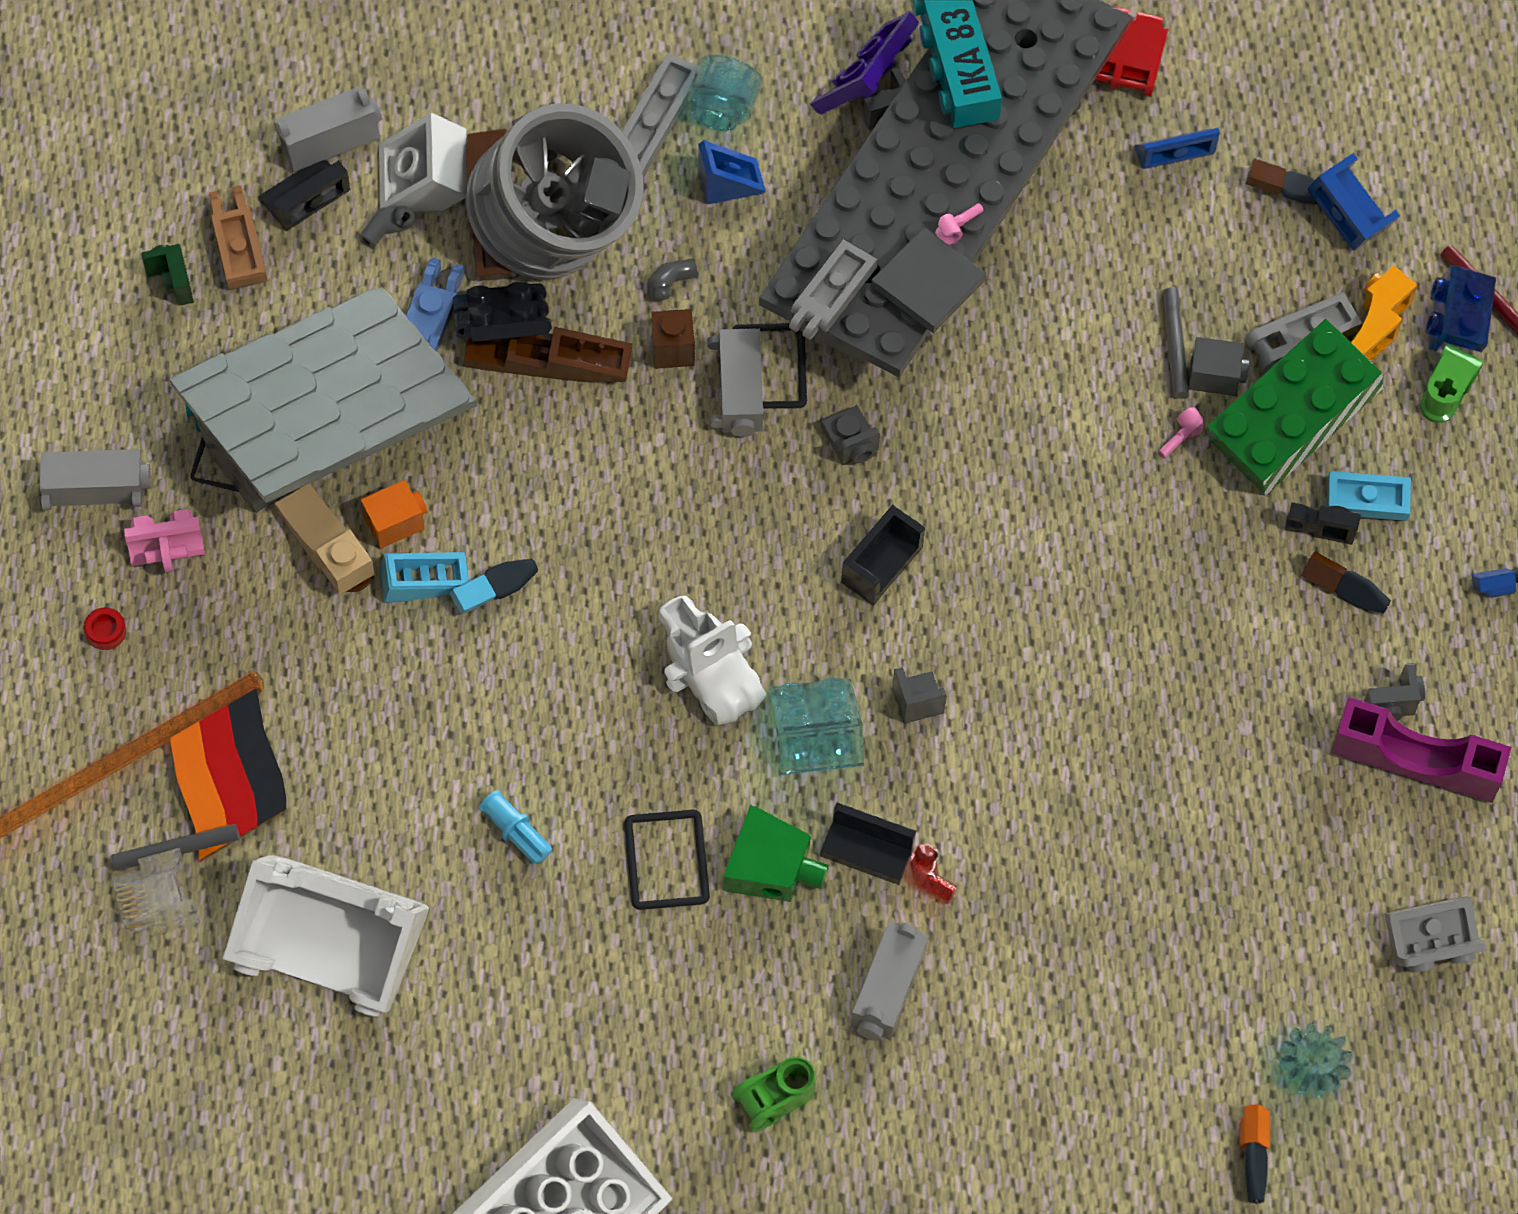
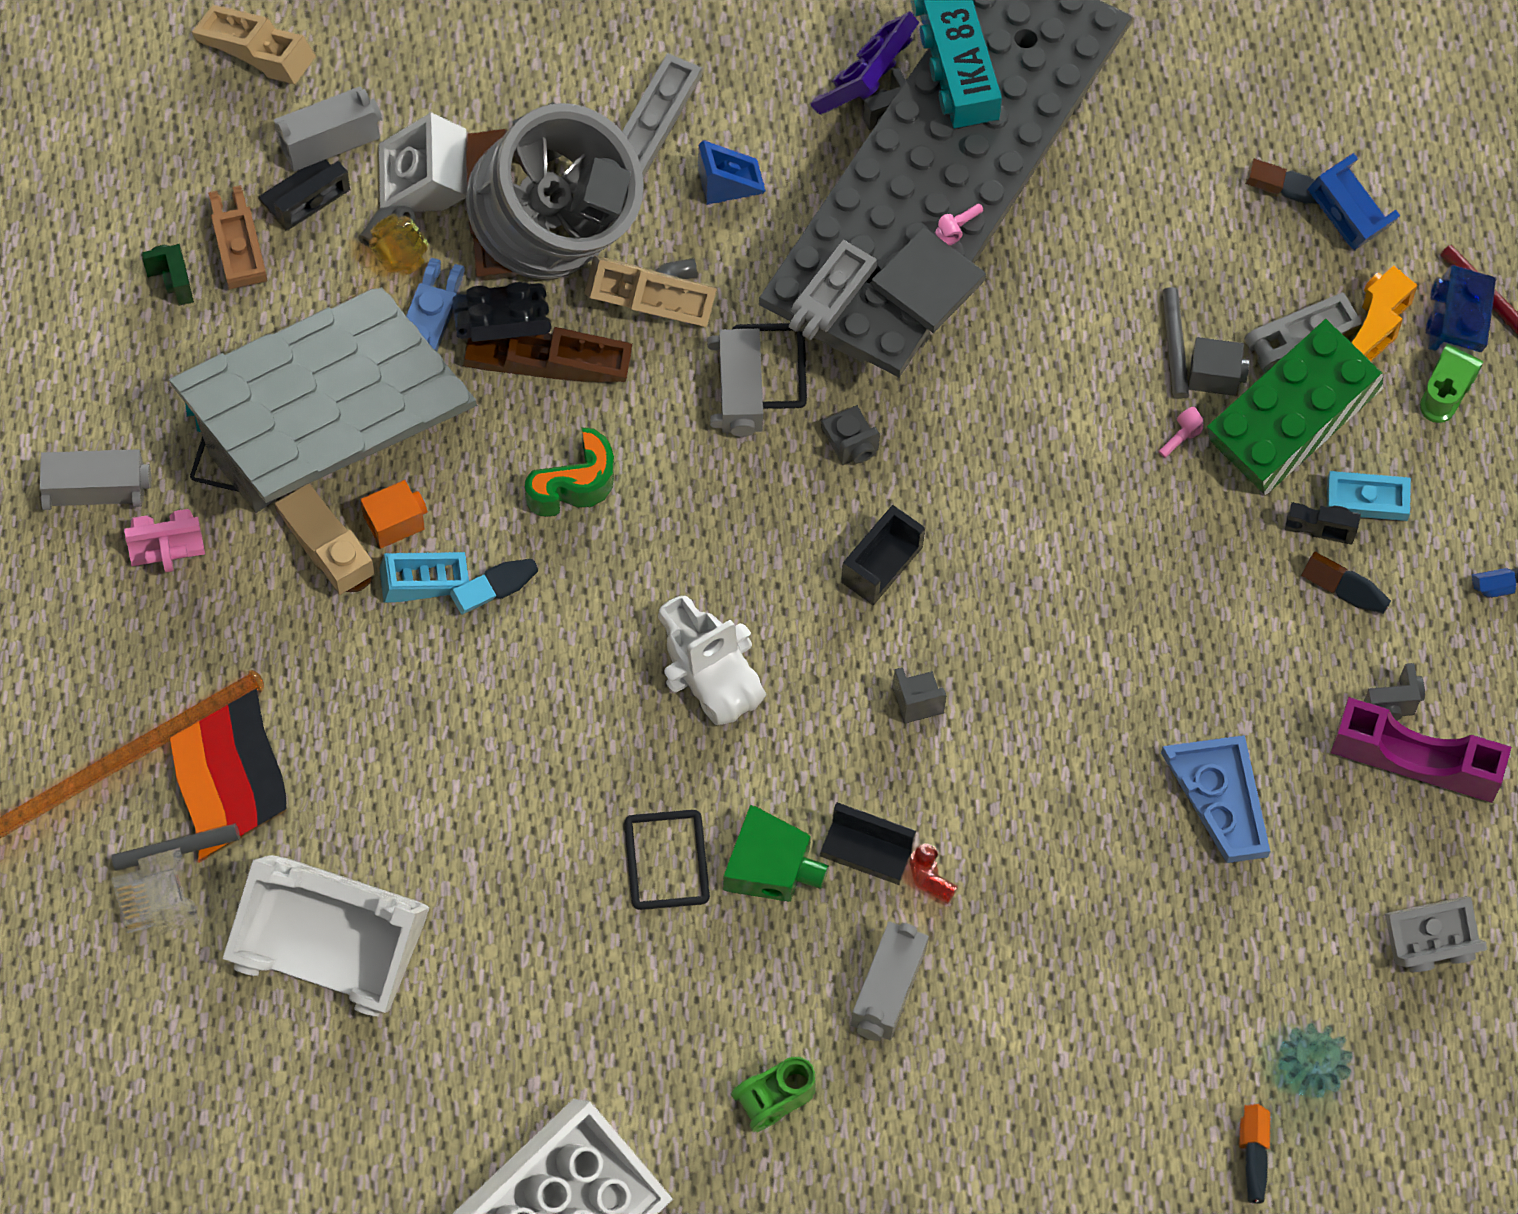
(105, 628): red tile -> none
(256, 41): none -> tan slope
(398, 244): none -> clear yellow head
(515, 827): medium azure axle -> none
(574, 484): none -> green animal
(649, 291): none -> tan slope
(673, 338): reddish brown brick -> none
(723, 92): clear light blue piece -> none
(817, 726): clear light blue bracket -> none
(1137, 55): red plate -> none
(1177, 148): blue slope -> none
(1223, 793): none -> medium blue wing

